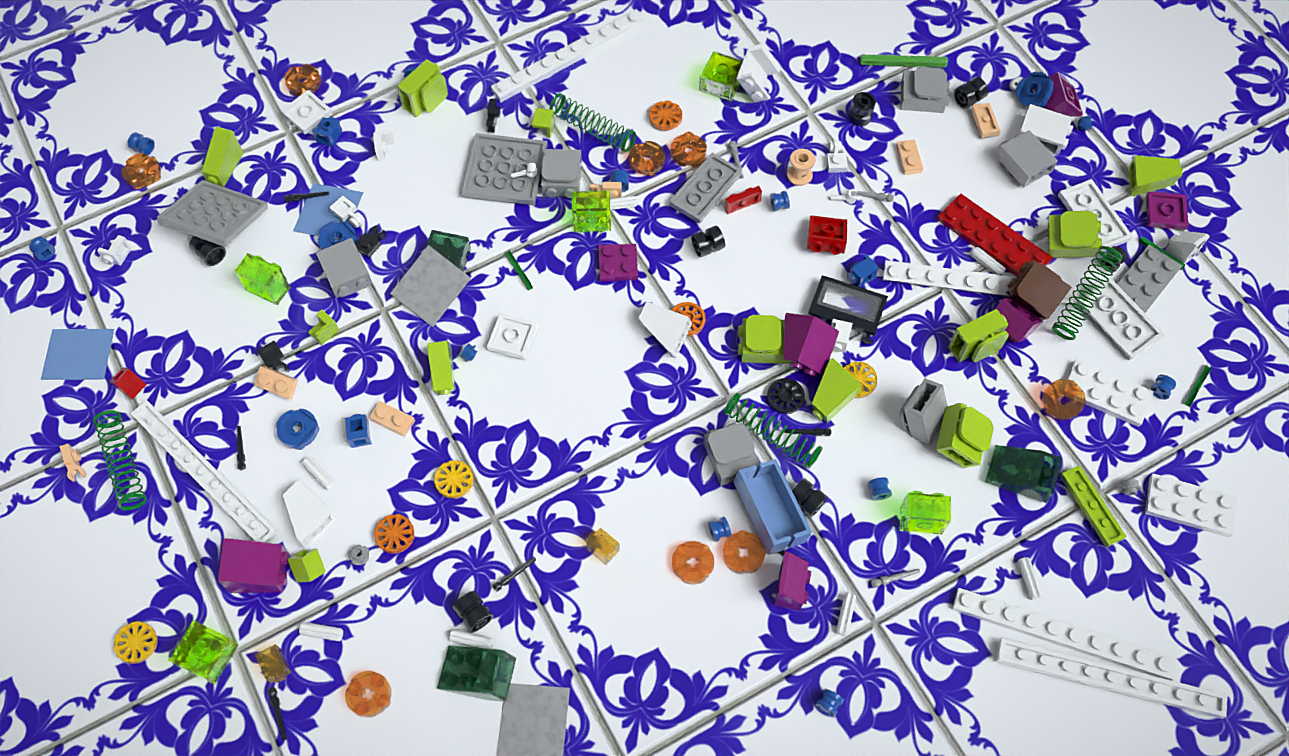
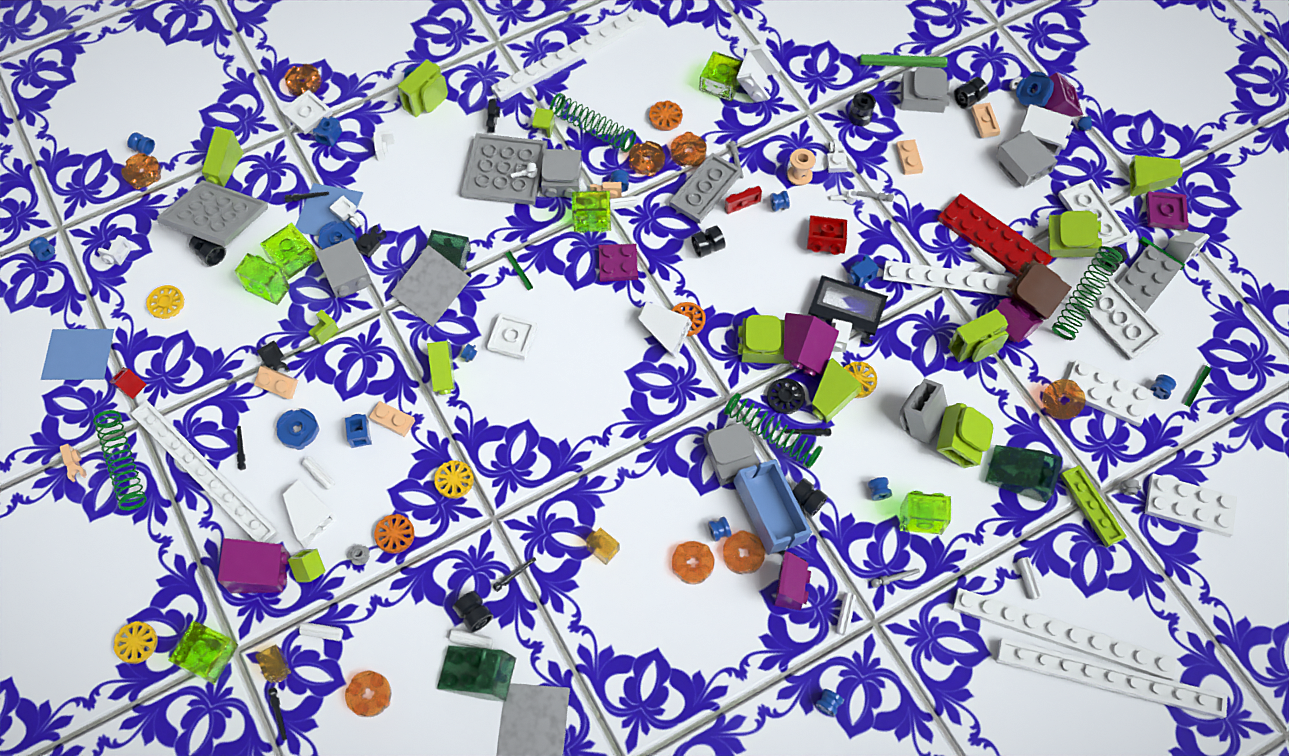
(165, 301): none -> yellow wheel
(289, 250): none -> clear neon green brick

